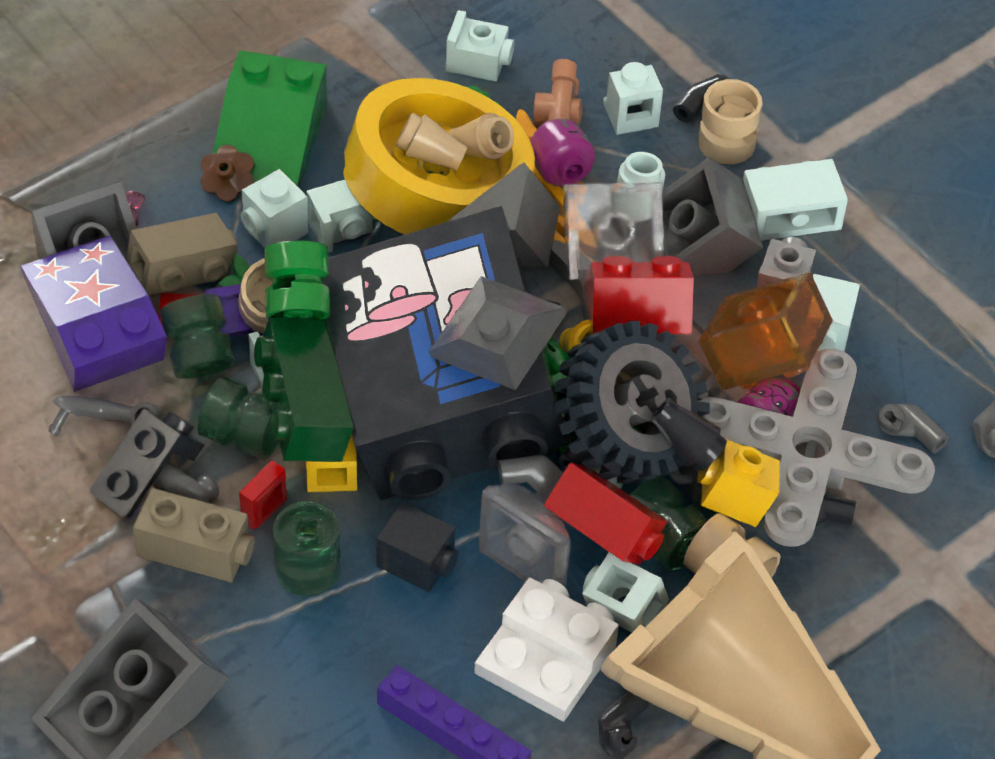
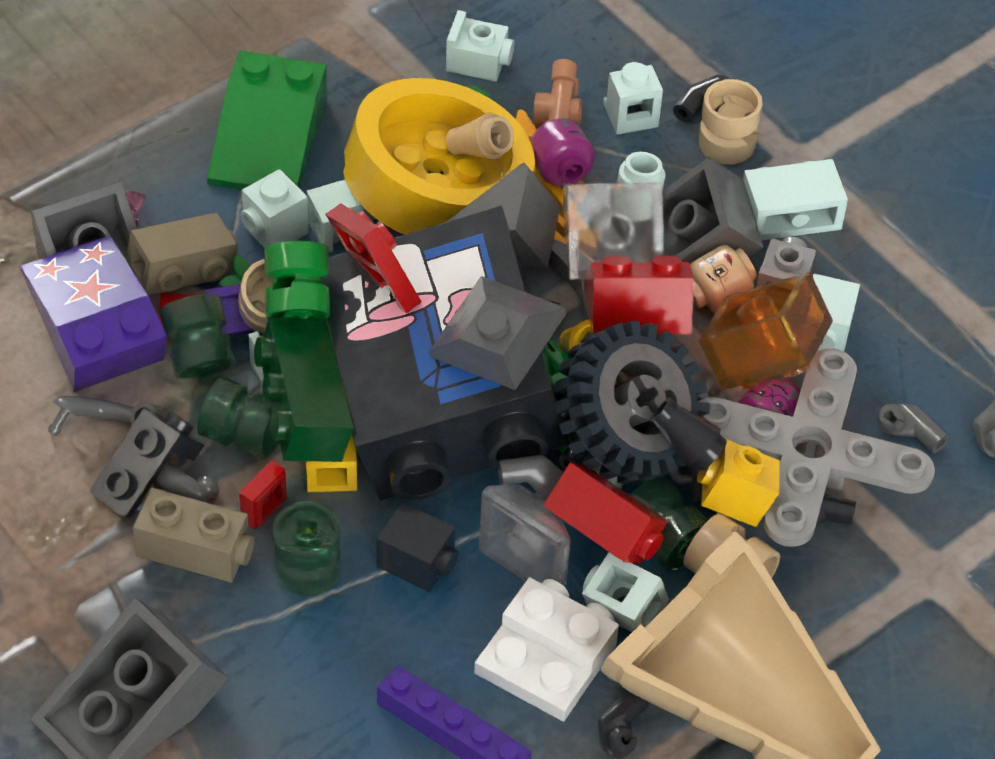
(230, 182): reddish brown plant -> none
(372, 249): none -> red wing
(430, 142): tan cone -> none
(721, 275): none -> tan head

